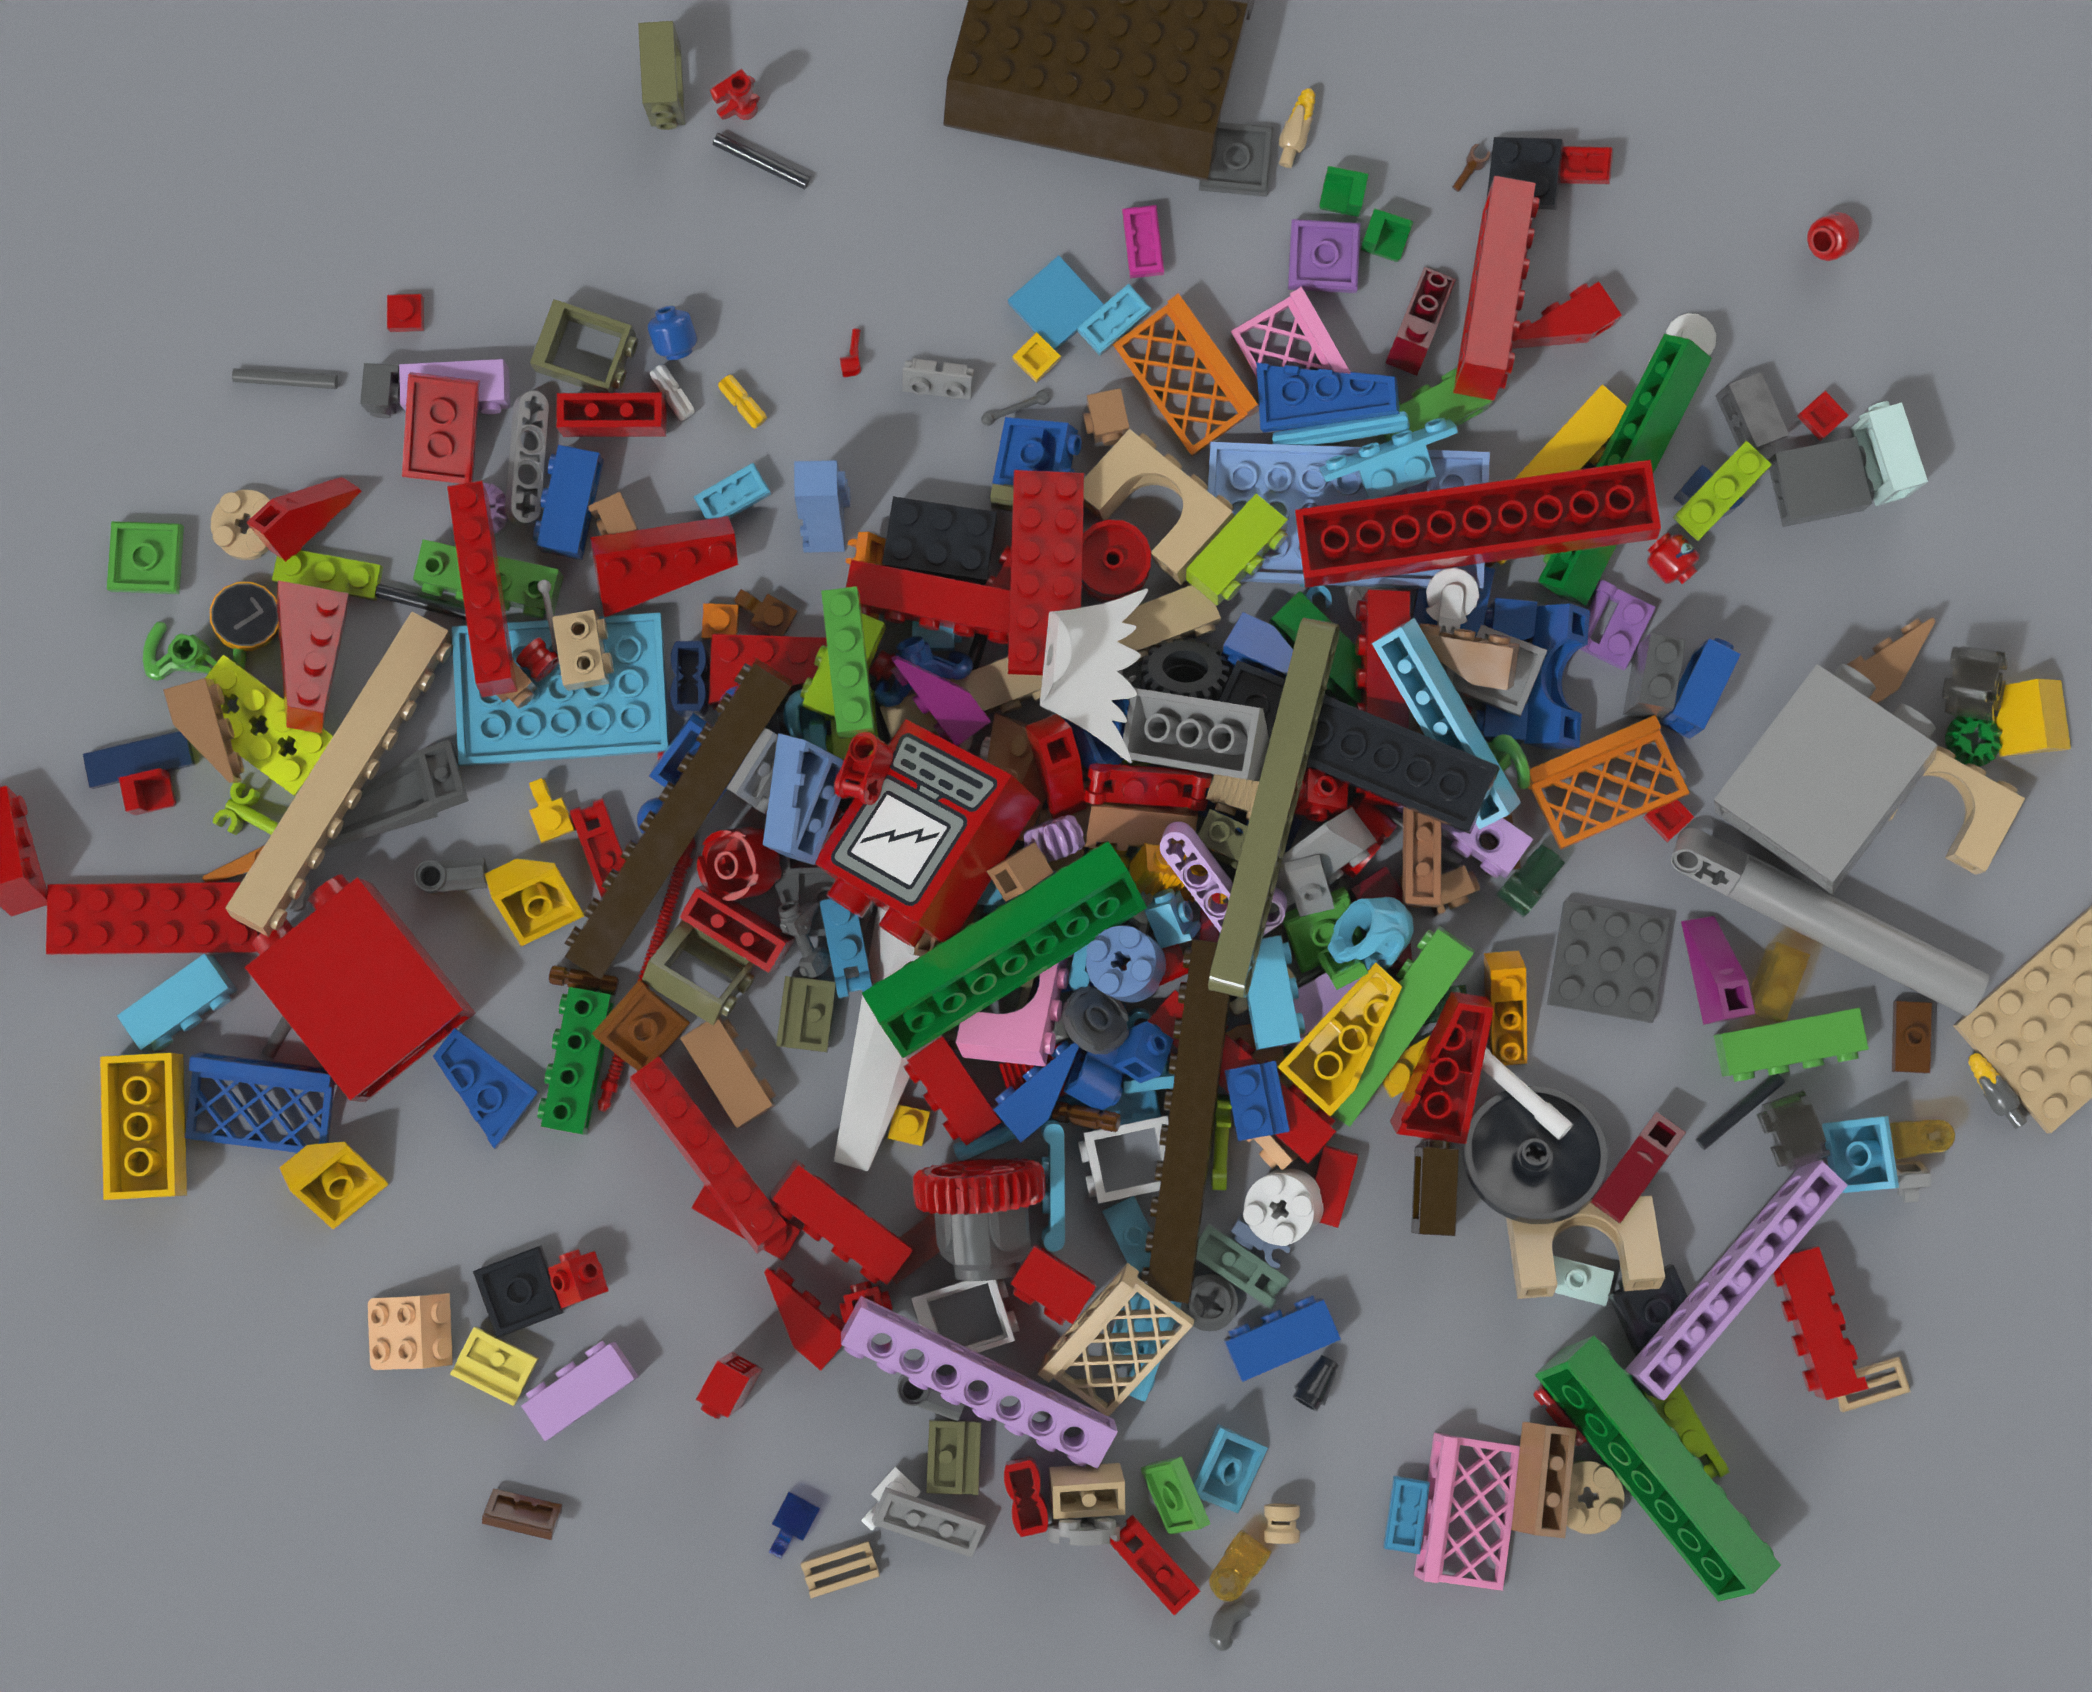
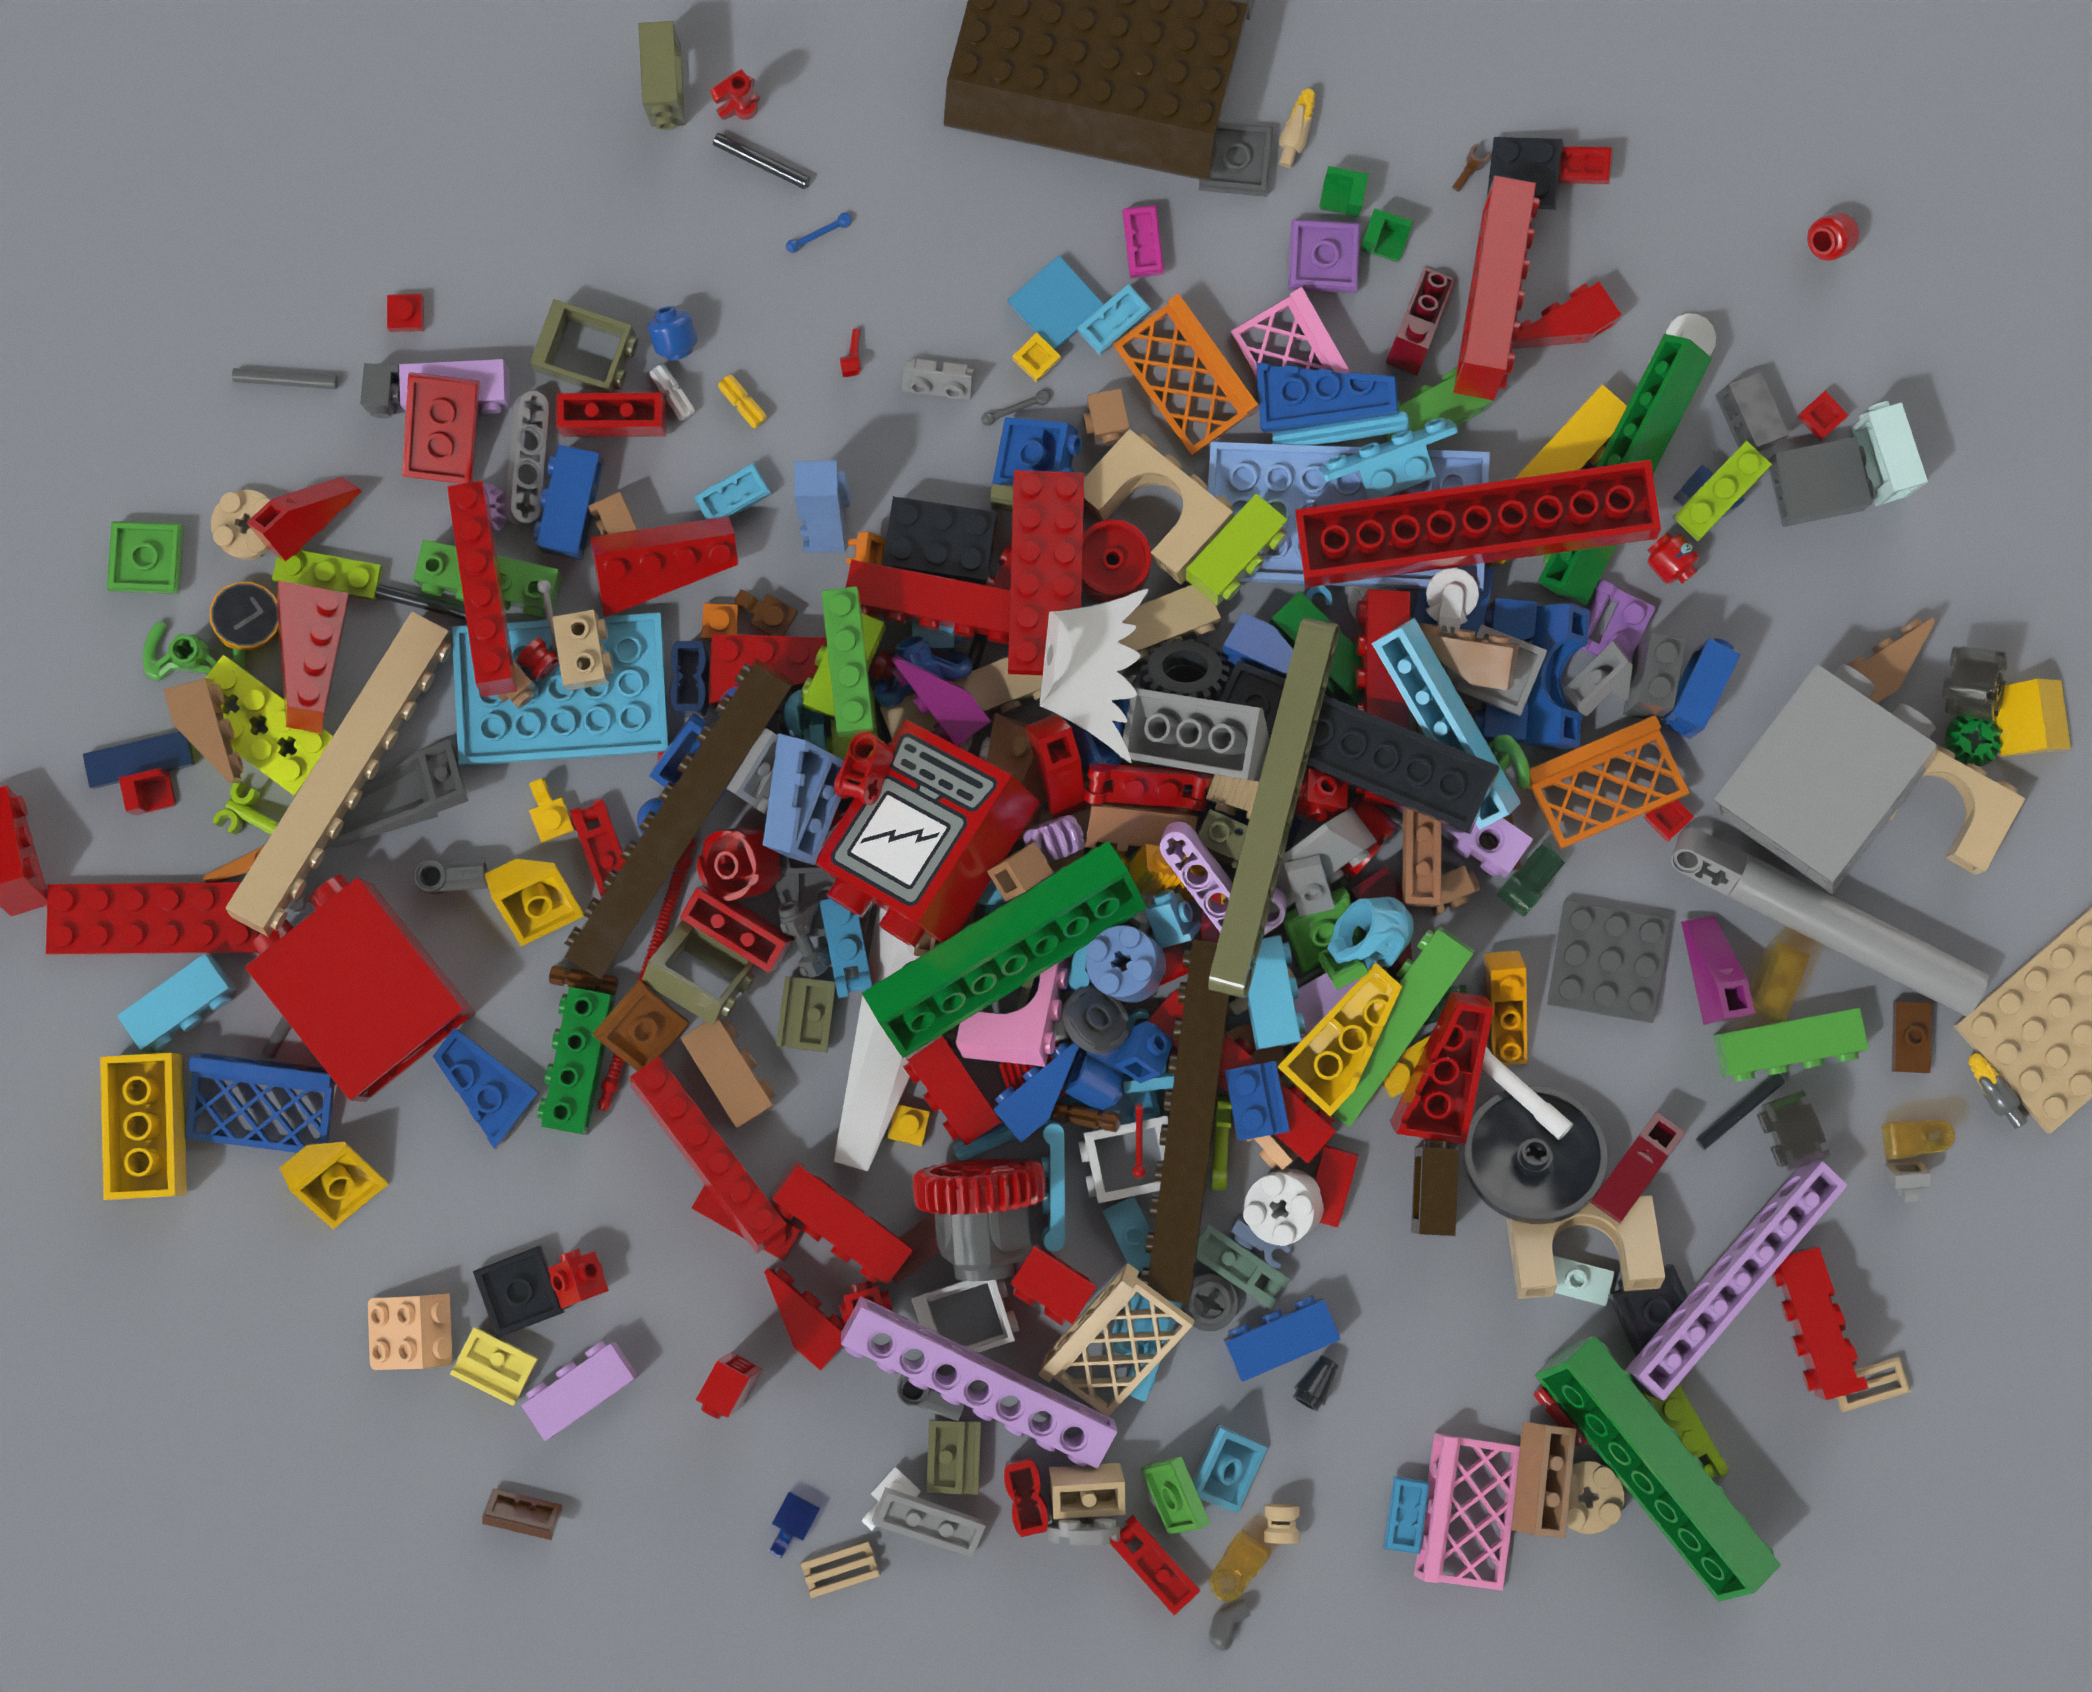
(843, 221): none -> blue hinge
(1139, 1170): none -> red hinge
(1605, 674): none -> light grey slope
(1862, 1153): medium azure slope -> none

